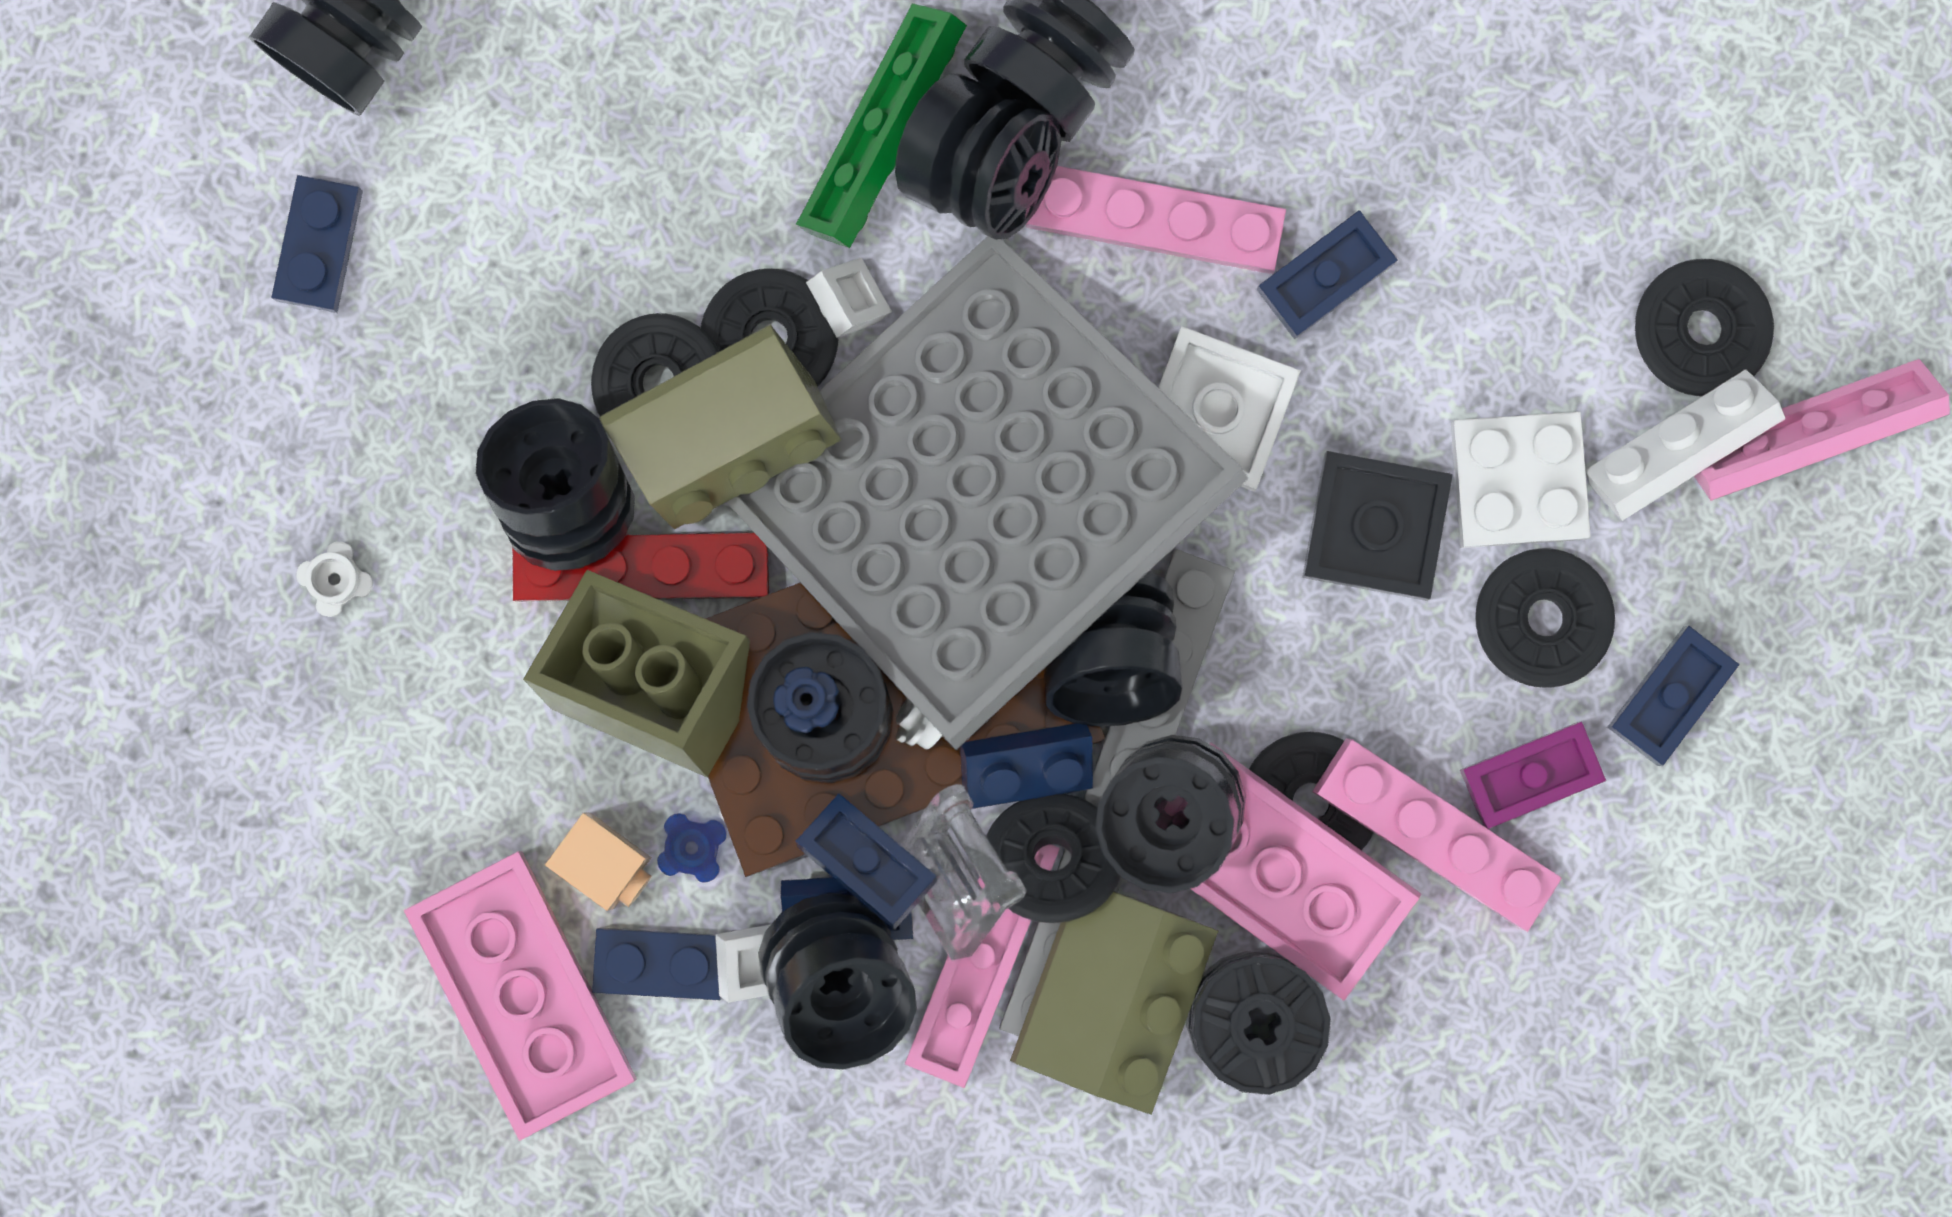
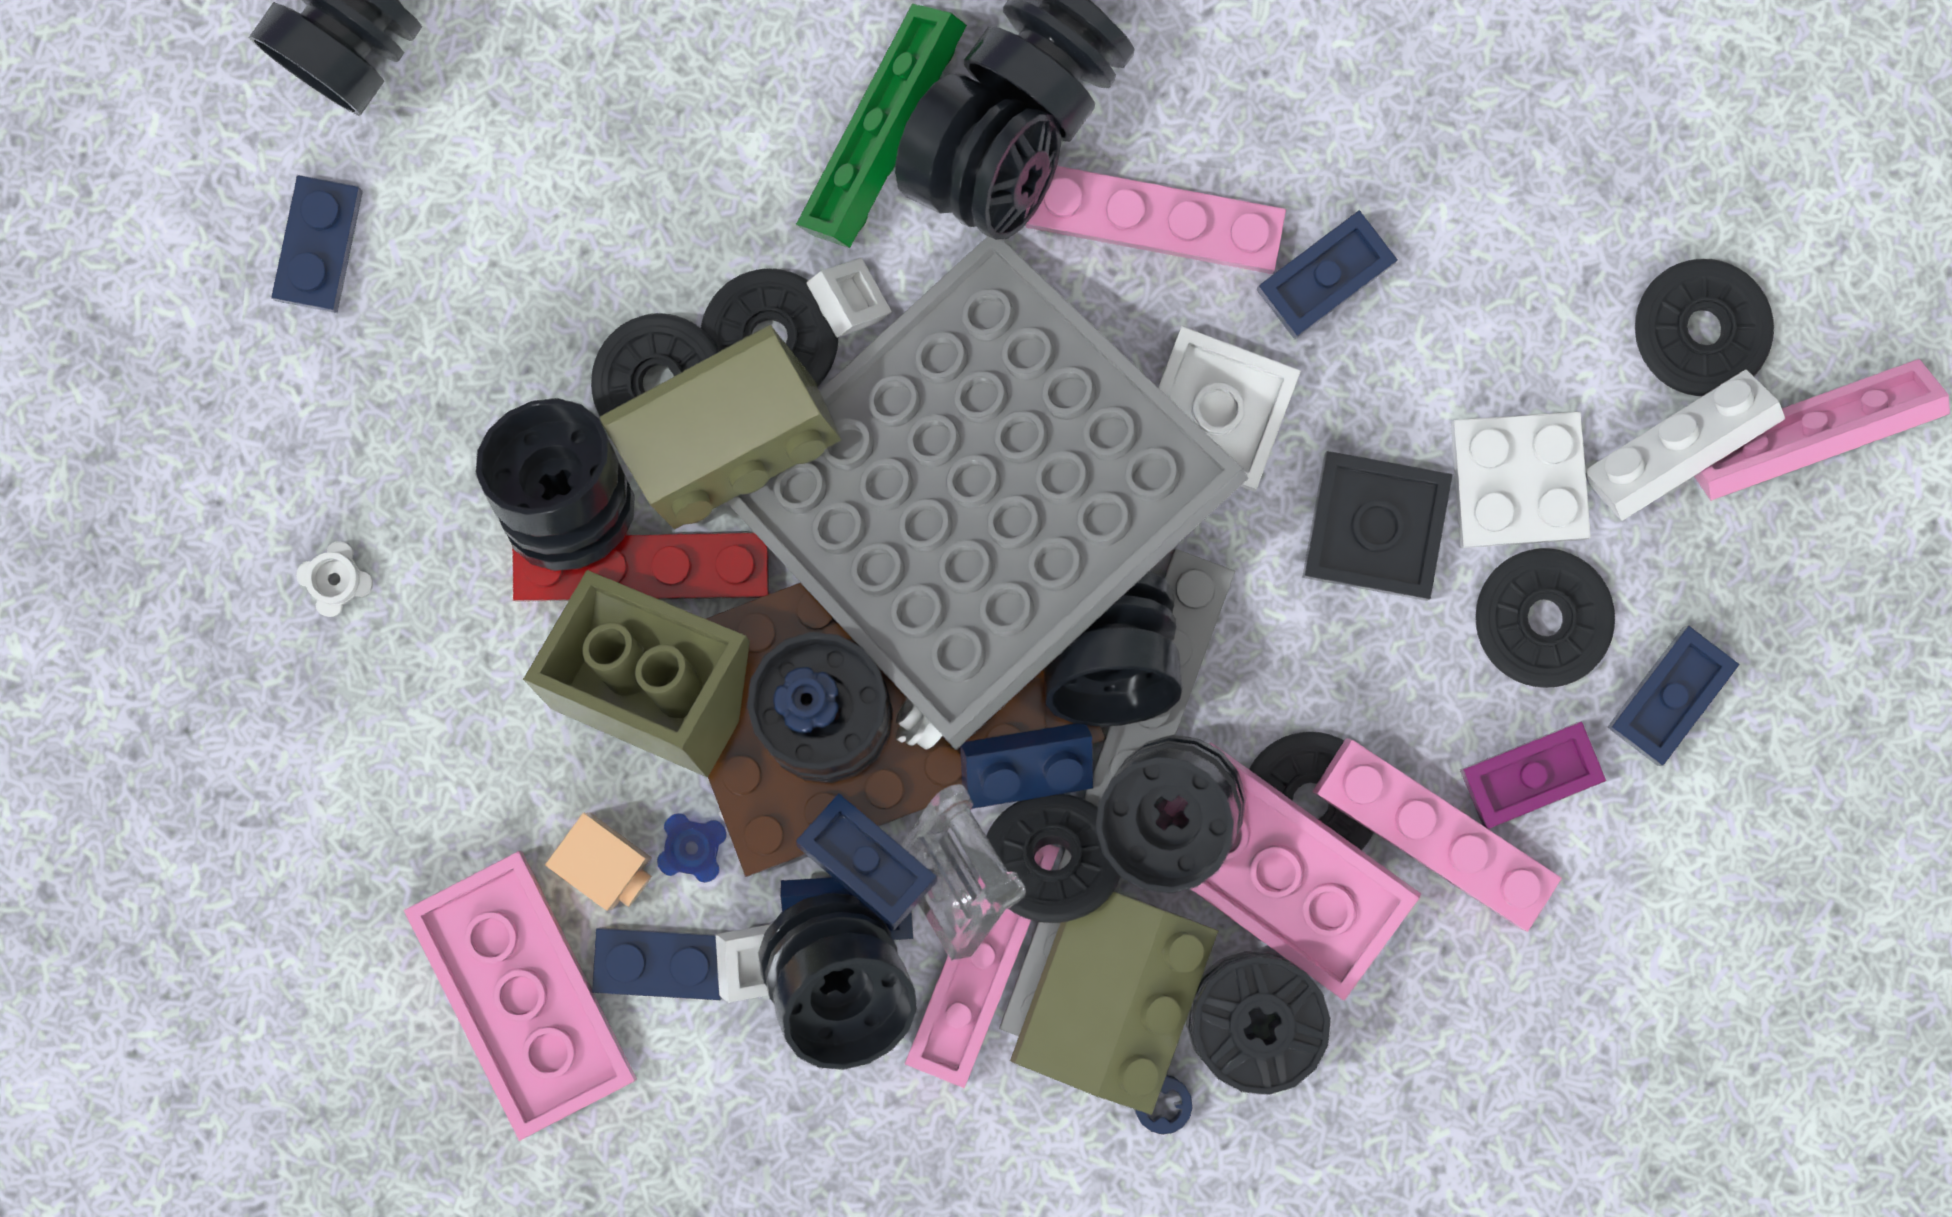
(1160, 1123): none -> dark blue bush

